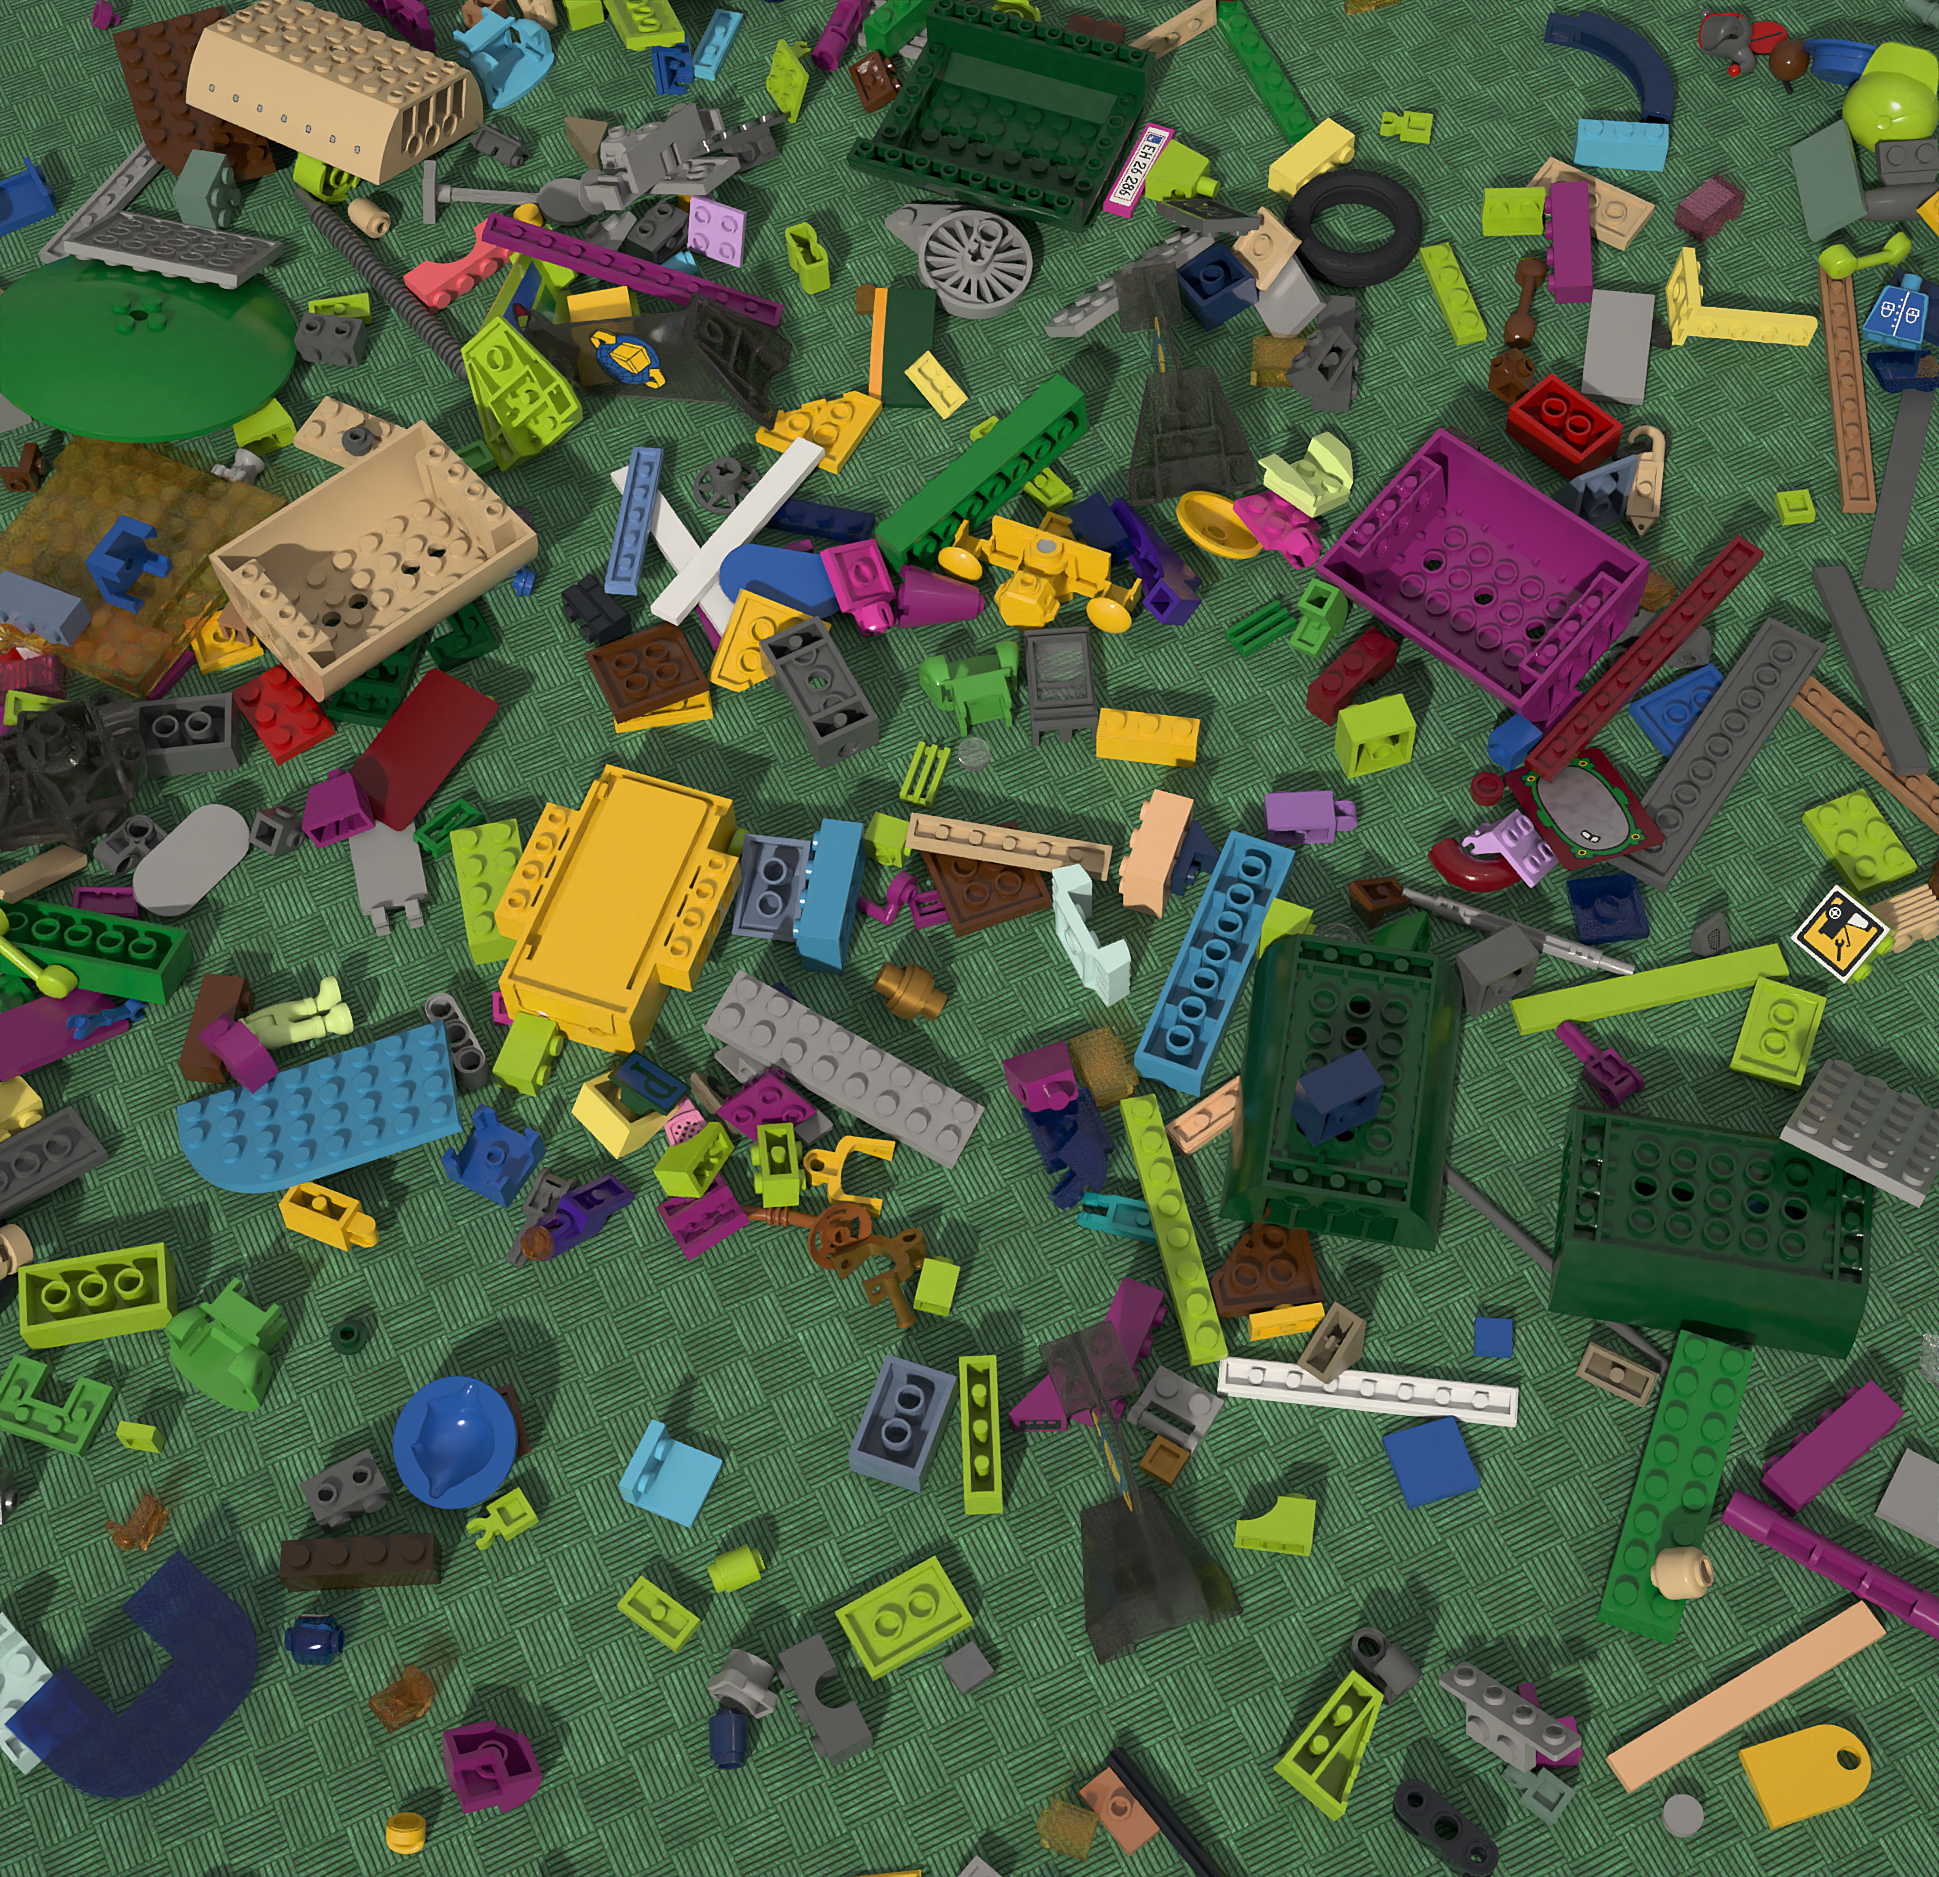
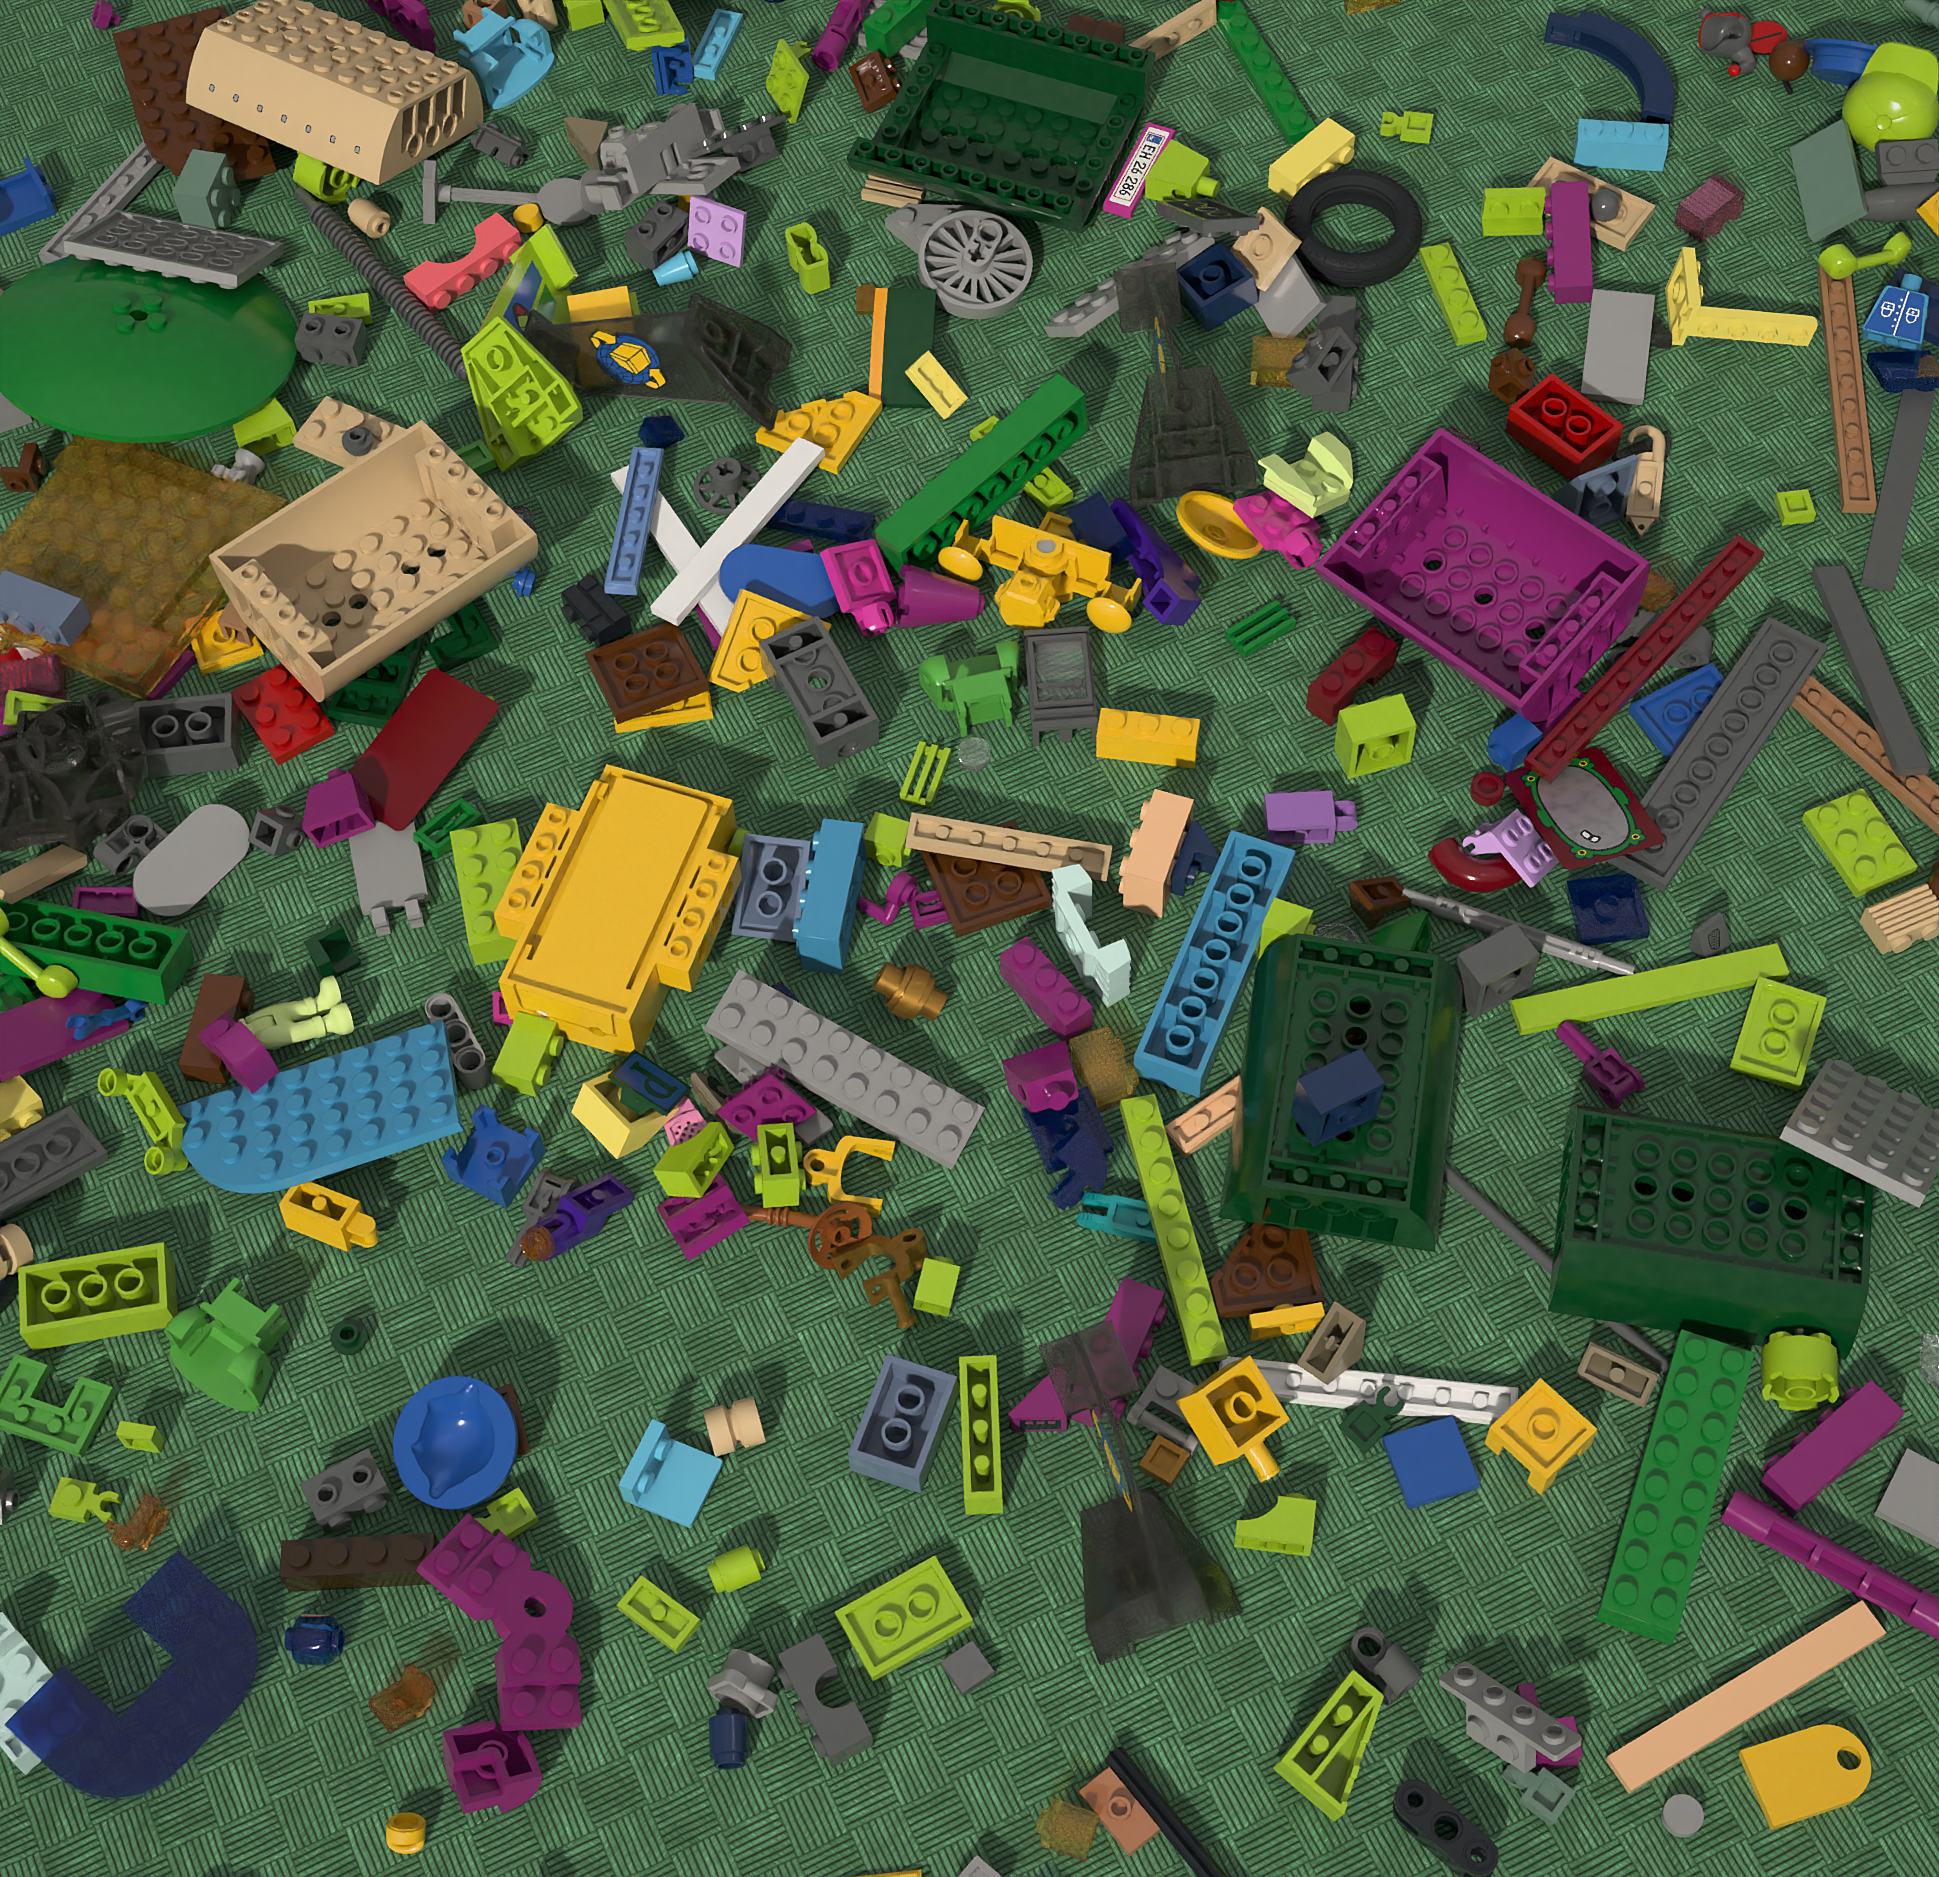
(79, 1499): none -> lime plate
(122, 559): blue panel -> none
(156, 1113): none -> lime plate
(332, 952): none -> dark green panel
(538, 1659): none -> magenta plate
(611, 231): light grey plate -> none
(621, 268): magenta plate -> none
(660, 432): none -> clear blue slope
(734, 1426): none -> tan wheel
(893, 193): none -> tan tile
(1046, 990): none -> magenta brick
(1234, 1415): none -> yellow brick
(1324, 616): bright green brick -> none
(1367, 1423): none -> dark green plate
(1493, 1337): blue tile -> none
(1541, 1434): none -> yellow panel
(1604, 206): none -> dark grey piece
(1682, 1573): tan head -> none
(1799, 1370): none -> lime brick
(1845, 935): piece -> none

